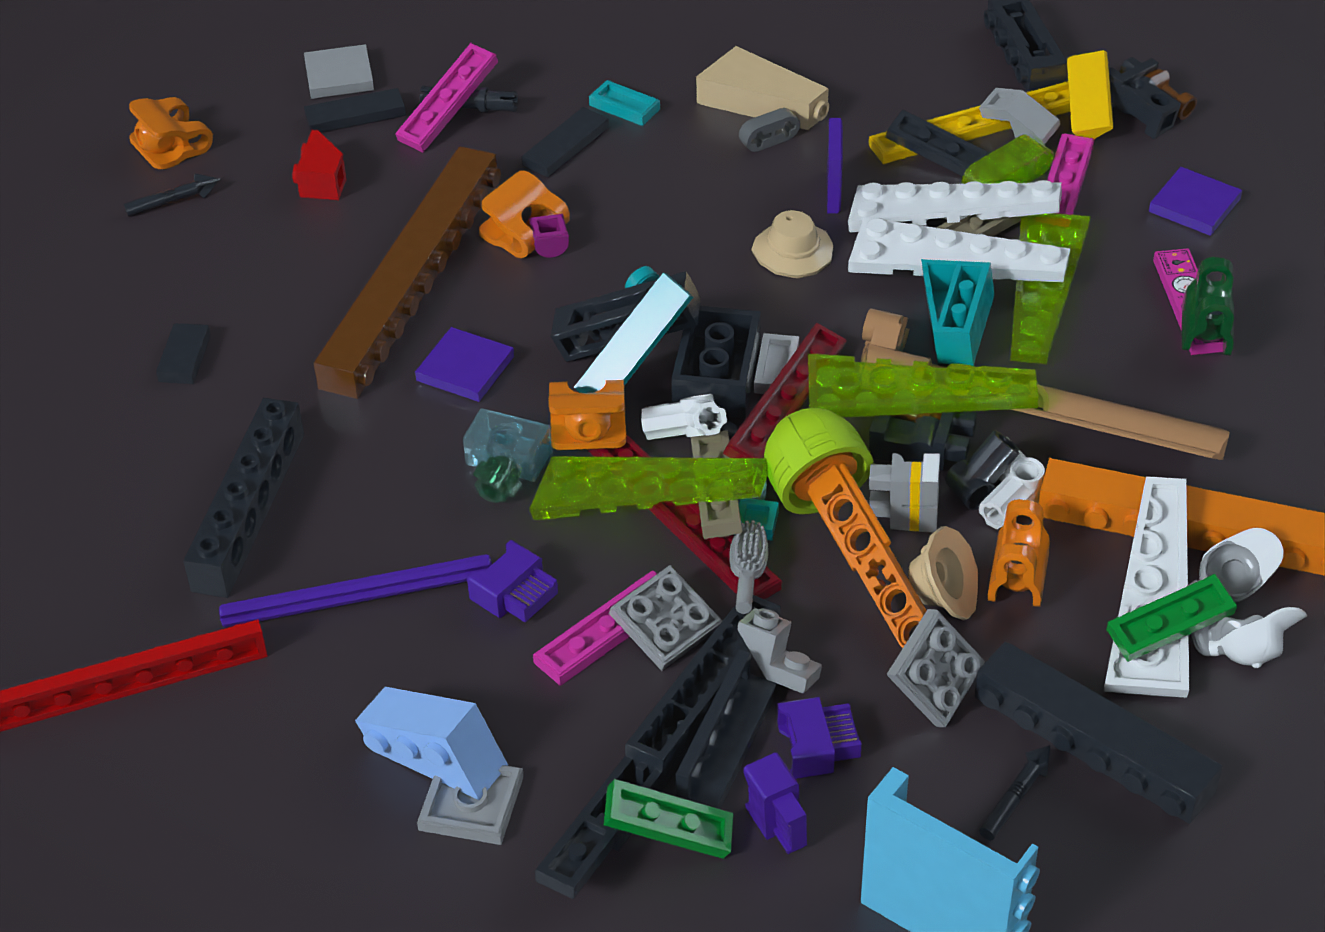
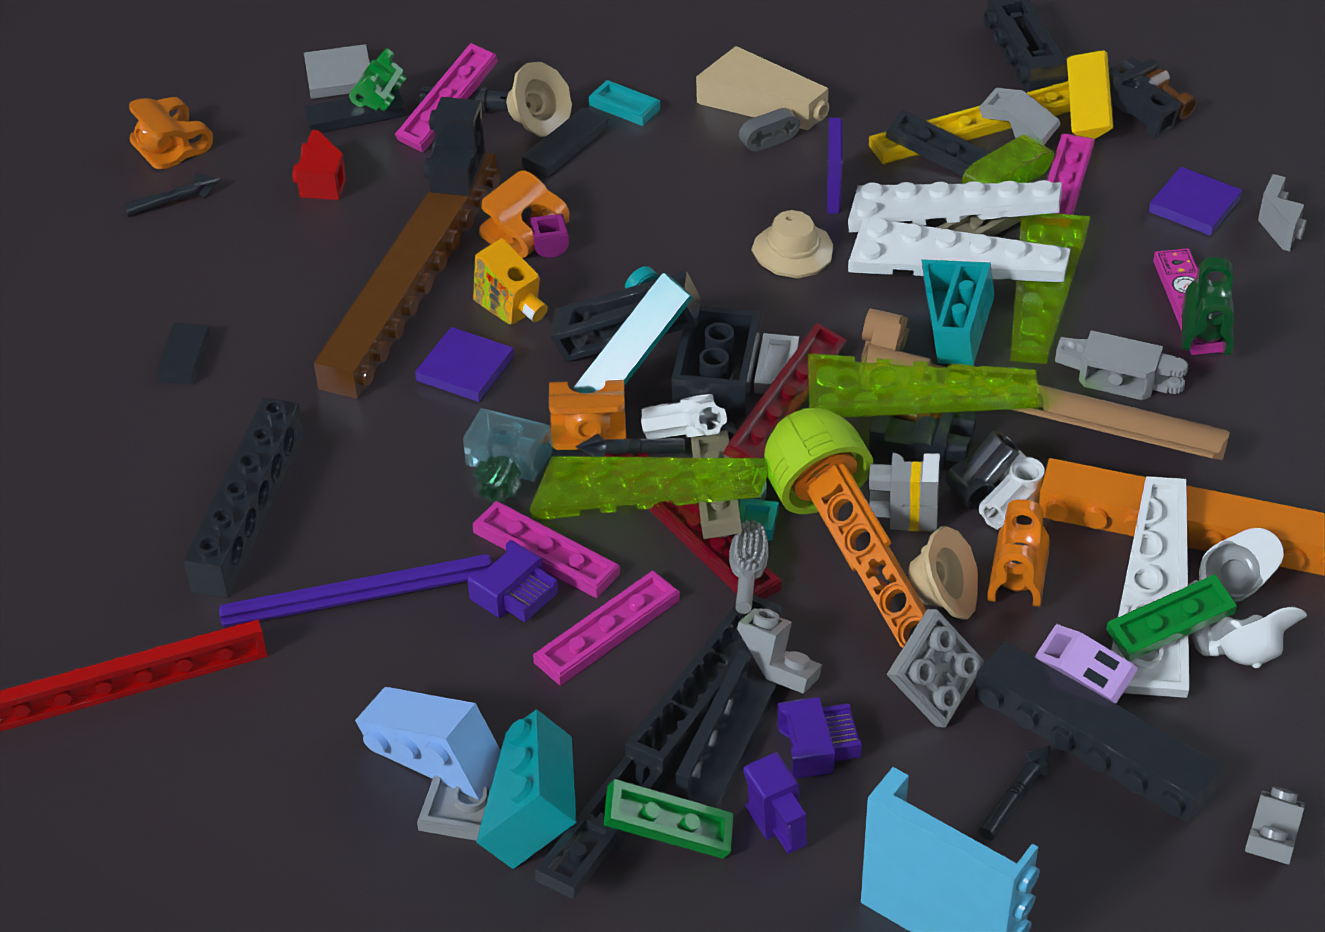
(377, 82): none -> green piece
(457, 146): none -> black brick
(507, 284): none -> light orange torso
(530, 791): none -> teal wedge
(545, 96): none -> tan hat
(558, 553): none -> dark pink tile
(599, 446): none -> black piece
(665, 617): light grey tile -> none
(1086, 662): none -> lavender slope
(1122, 365): none -> light grey hinge
(1275, 825): none -> light grey slope
(1281, 216): none -> light grey slope

